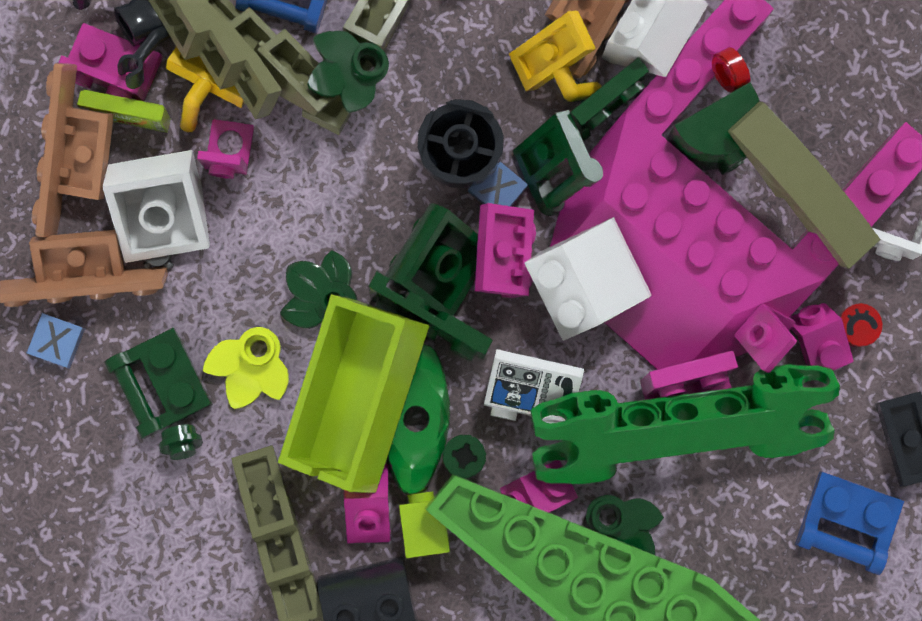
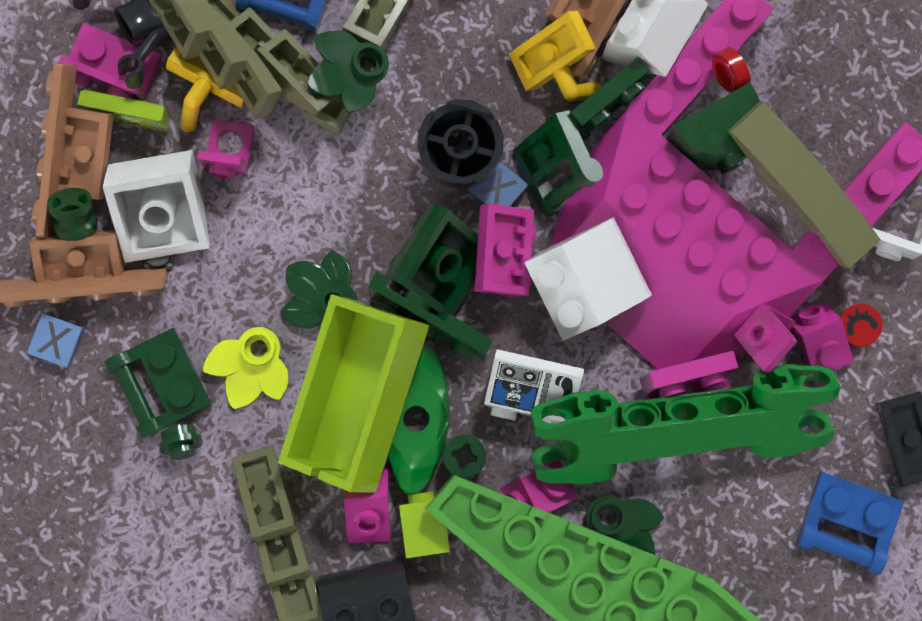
(72, 214): none -> dark green wheel

